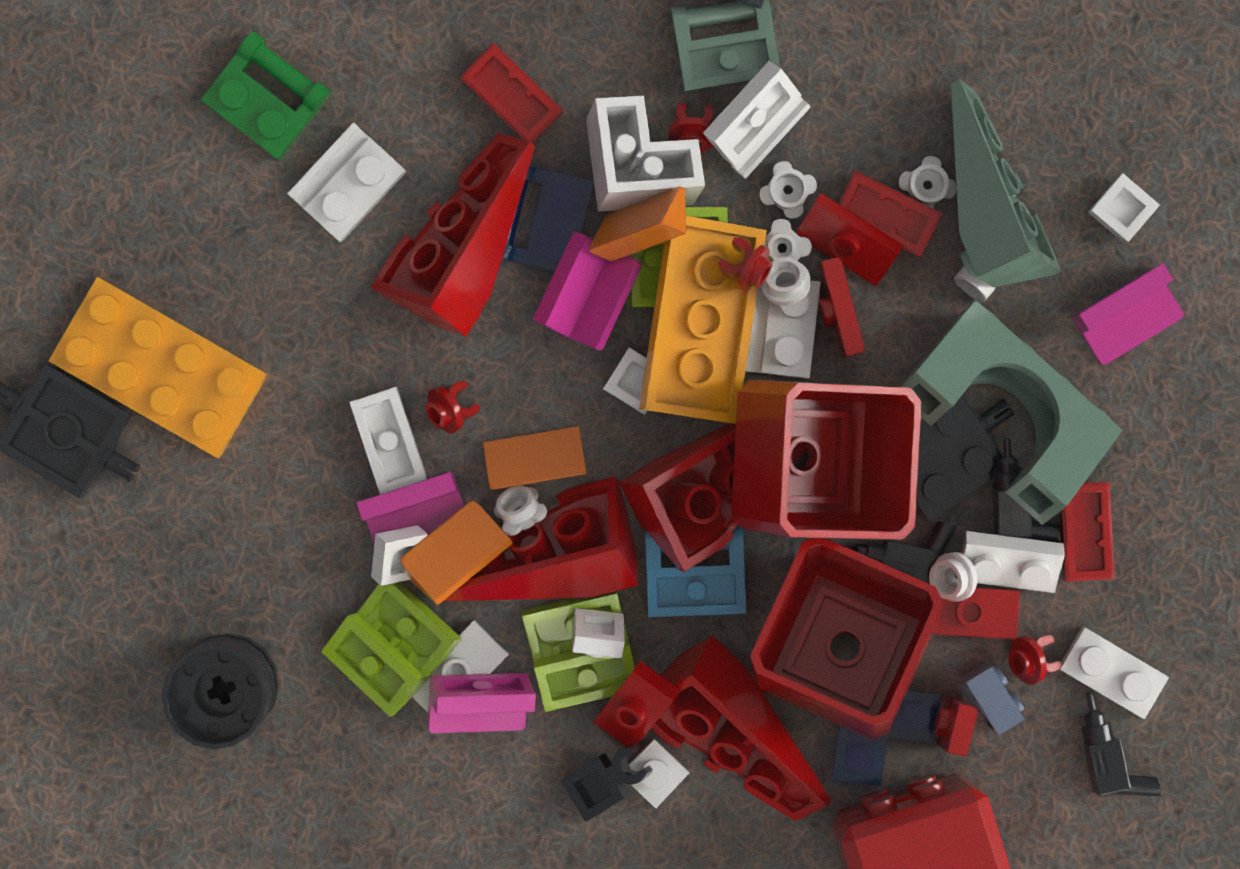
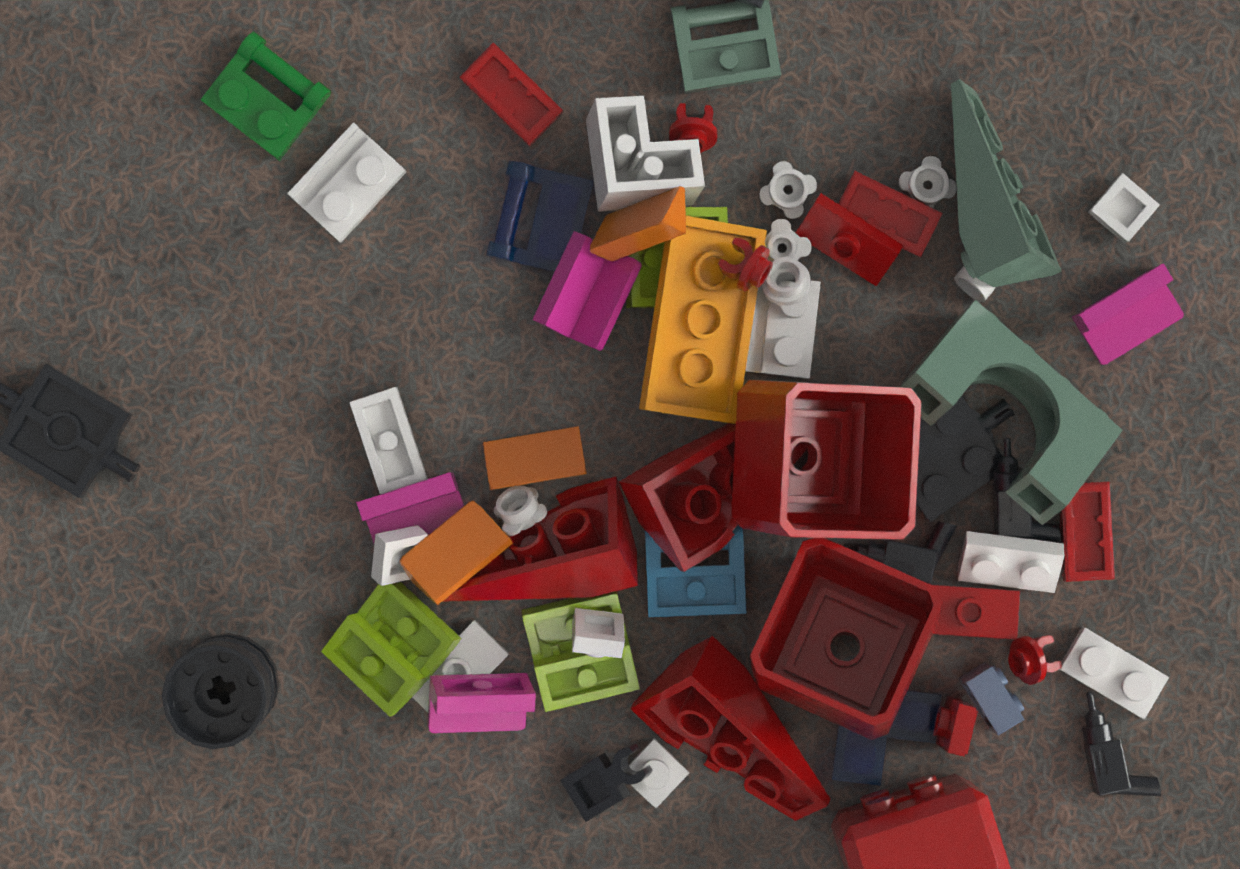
(158, 367): light orange plate -> none
(445, 411): red plate -> none
(457, 254): red wedge -> none
(628, 380): white plate -> none
(636, 705): red plate -> none
(757, 119): white plate -> none
(838, 308): red plate -> none
(943, 576): white plate -> none

